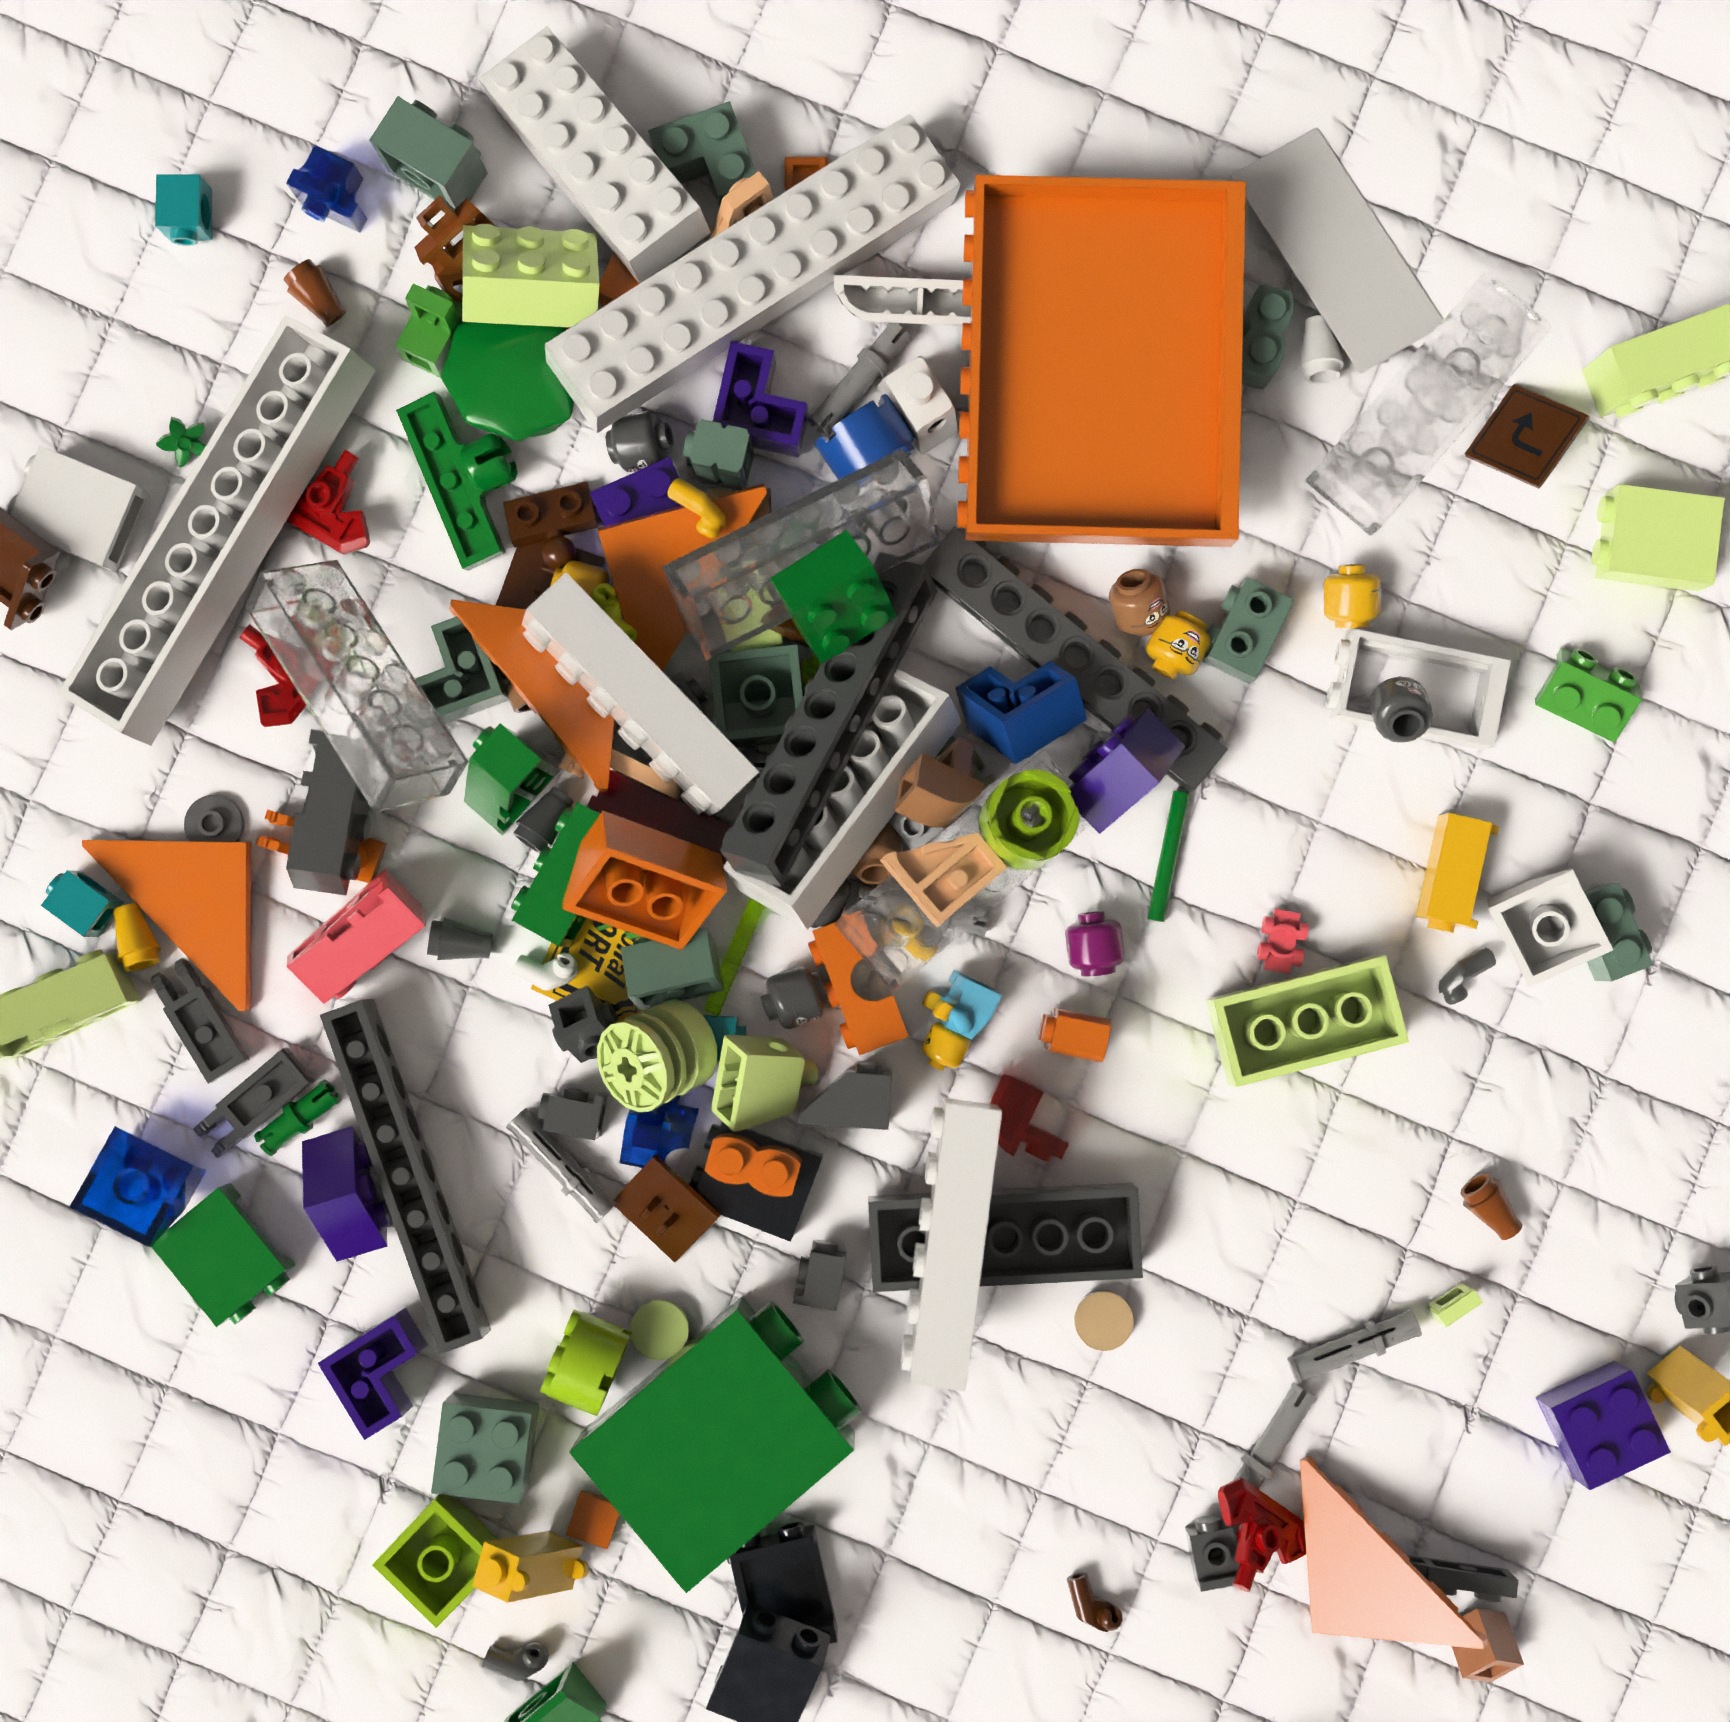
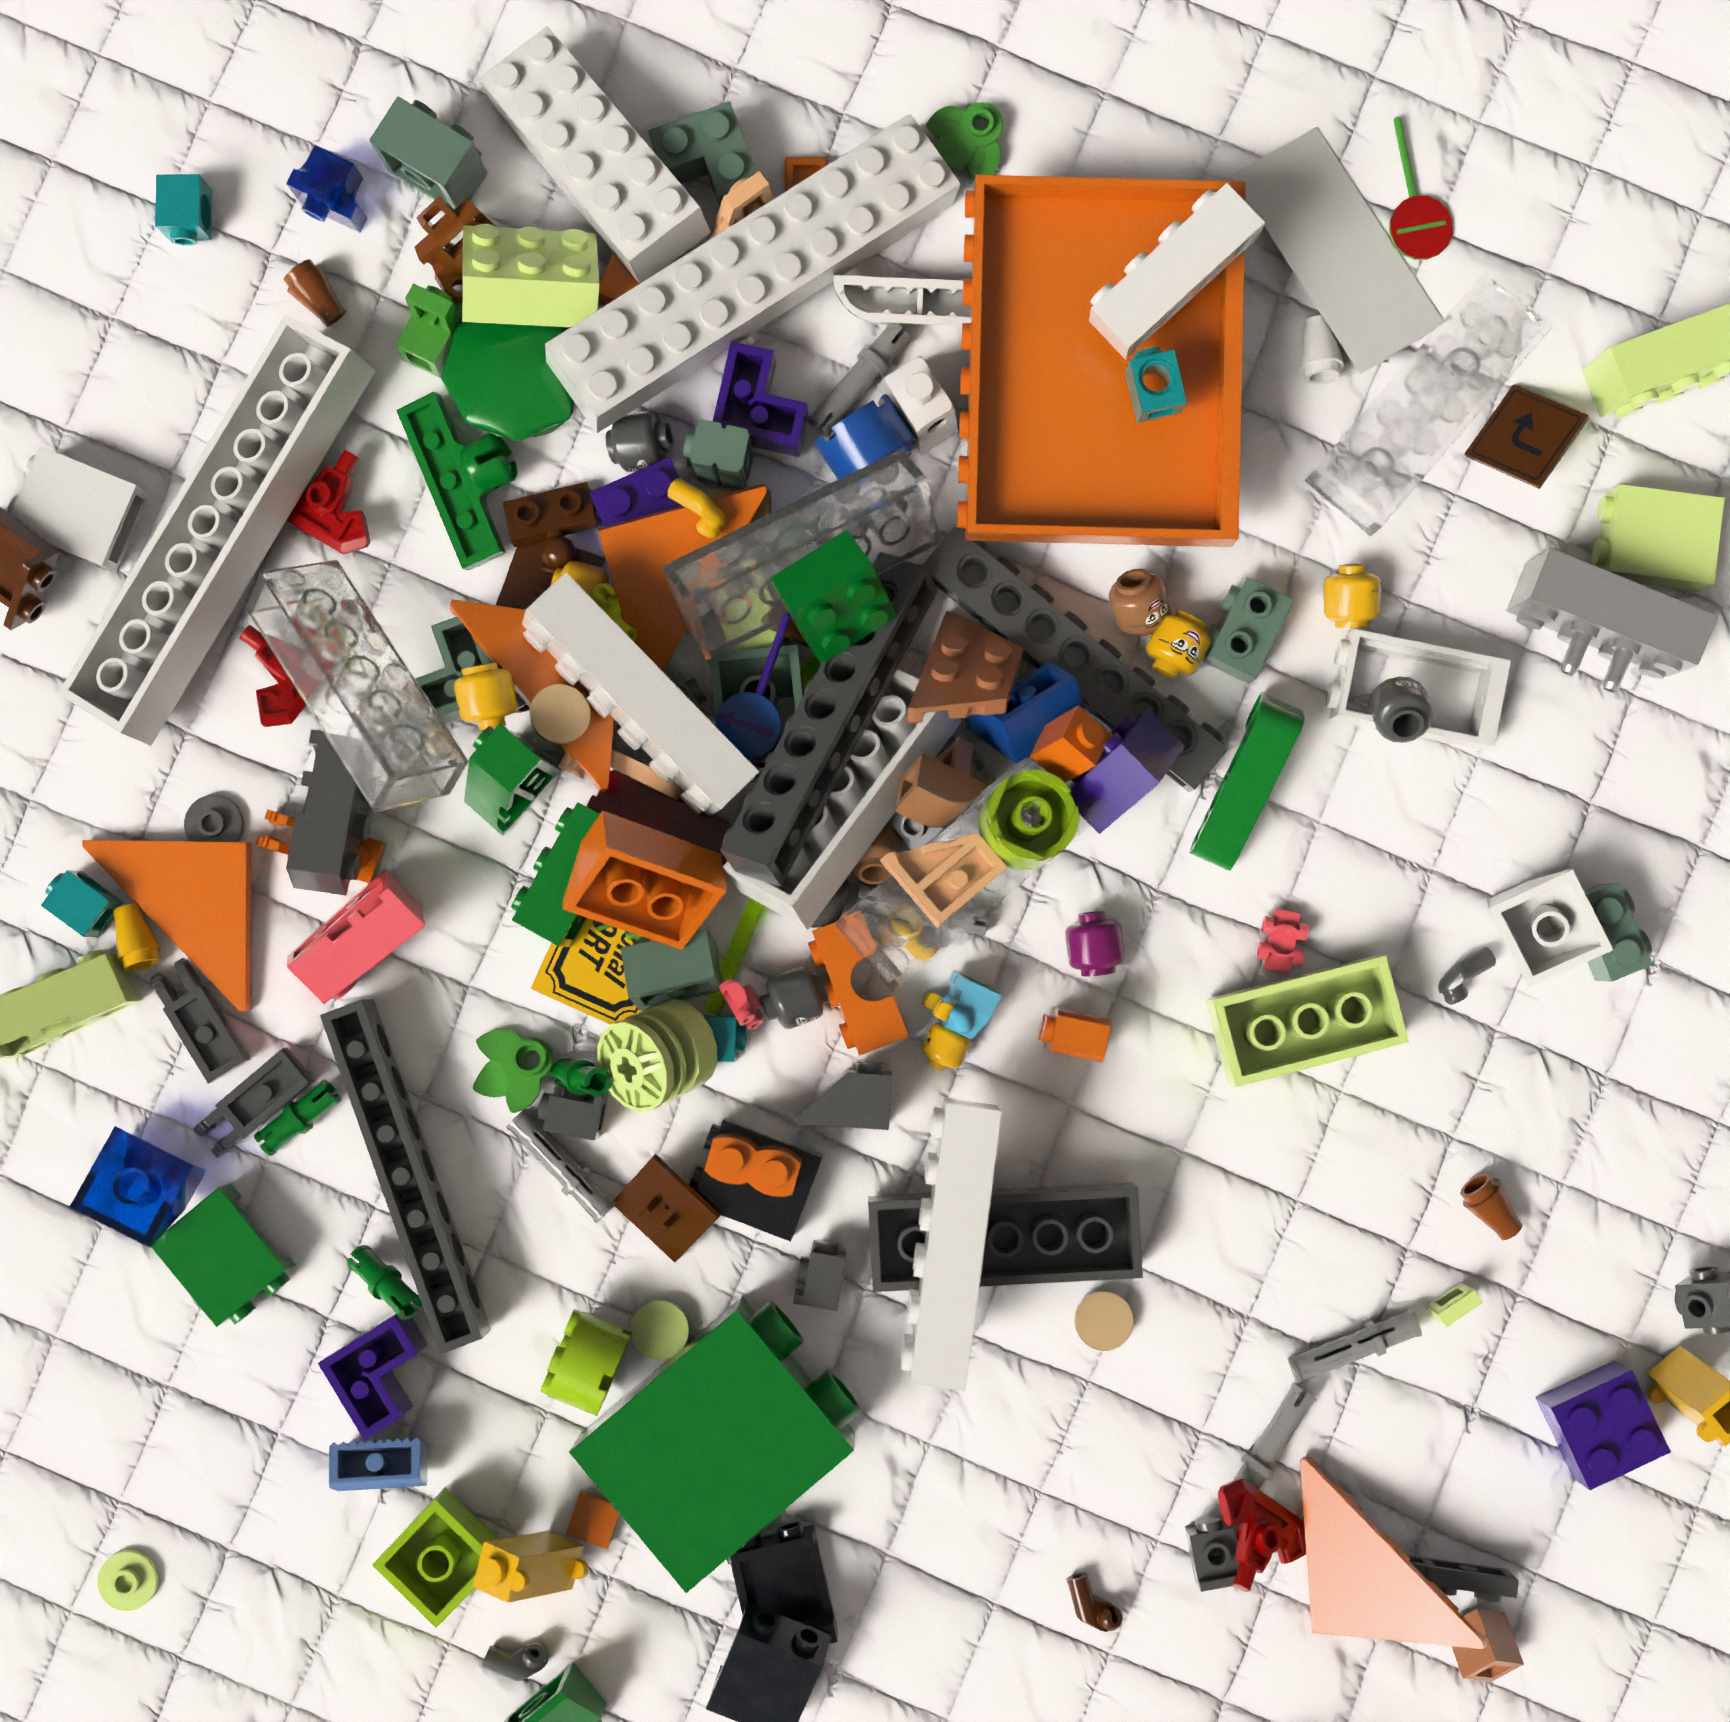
(128, 1580): none -> yellowish green piece
(182, 440): green plant -> none
(342, 1194): dark purple brick -> none
(378, 1464): none -> medium blue brick
(384, 1282): none -> green pin
(457, 941): dark grey cone -> none
(485, 695): none -> yellow head
(485, 1448): sand green brick -> none
(508, 1070): none -> bright green plate
(538, 824): dark grey cone -> none
(546, 975): white arm -> none
(559, 714): none -> tan piece
(580, 1022): dark grey brick -> none
(581, 1077): none -> green pin
(657, 1132): clear blue brick -> none
(743, 1003): none -> coral piece
(749, 717): none -> blue piece
(759, 1080): yellowish green torso -> none
(963, 144): none -> bright green plate
(966, 672): none -> nougat wing
(1018, 1103): clear red brick -> none
(1070, 744): none -> orange brick
(1155, 404): none -> teal brick
(1168, 856): green piece -> none
(1175, 270): none -> white brick
(1262, 753): none -> green beam
(1263, 331): sand green brick -> none
(1419, 224): none -> red piece
(1454, 872): yellow brick -> none
(1590, 693): bright green bracket -> none
(1610, 615): none -> light grey piece

